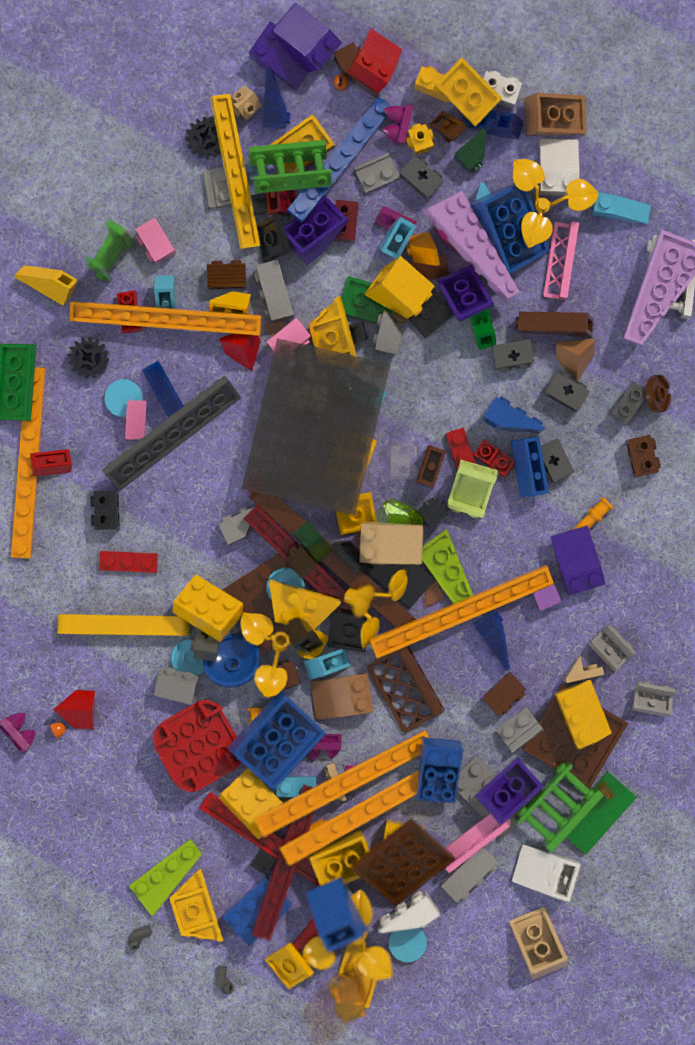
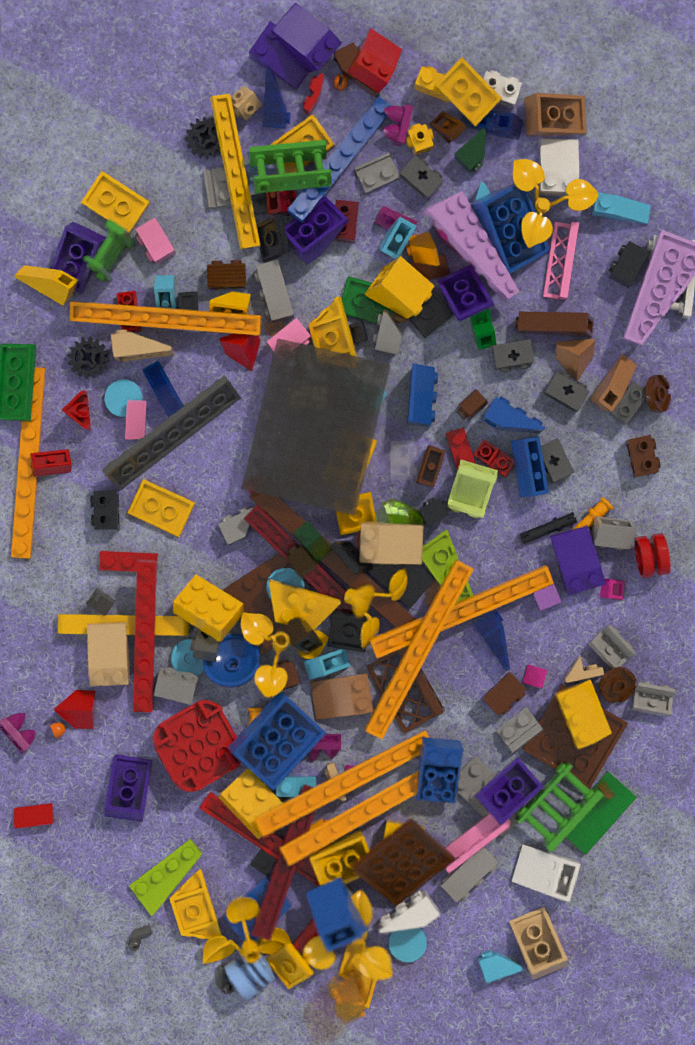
(33, 815): none -> red slope
(73, 248): none -> dark purple slope
(79, 410): none -> red slope
(100, 602): none -> clear smoke panel
(108, 654): none -> tan slope
(115, 202): none -> yellow plate
(128, 788): none -> dark purple slope
(131, 347): none -> tan slope
(145, 636): none -> red plate
(161, 508): none -> yellow tile
(188, 300): none -> black plate
(241, 910): none -> yellow plant
(246, 975): none -> light blue wheel
(315, 89): none -> red slope
(418, 649): none -> light orange plate
(422, 395): none -> blue slope
(471, 405): none -> reddish brown brick
(496, 965): none -> medium azure slope
(534, 676): none -> dark pink slope
(549, 527): none -> black pin
(613, 533): none -> light grey brick
(613, 589): none -> dark pink slope
(614, 384): none -> medium nougat slope
(617, 684): none -> reddish brown tile
(628, 264): none -> black brick
(652, 555): none -> red wheel

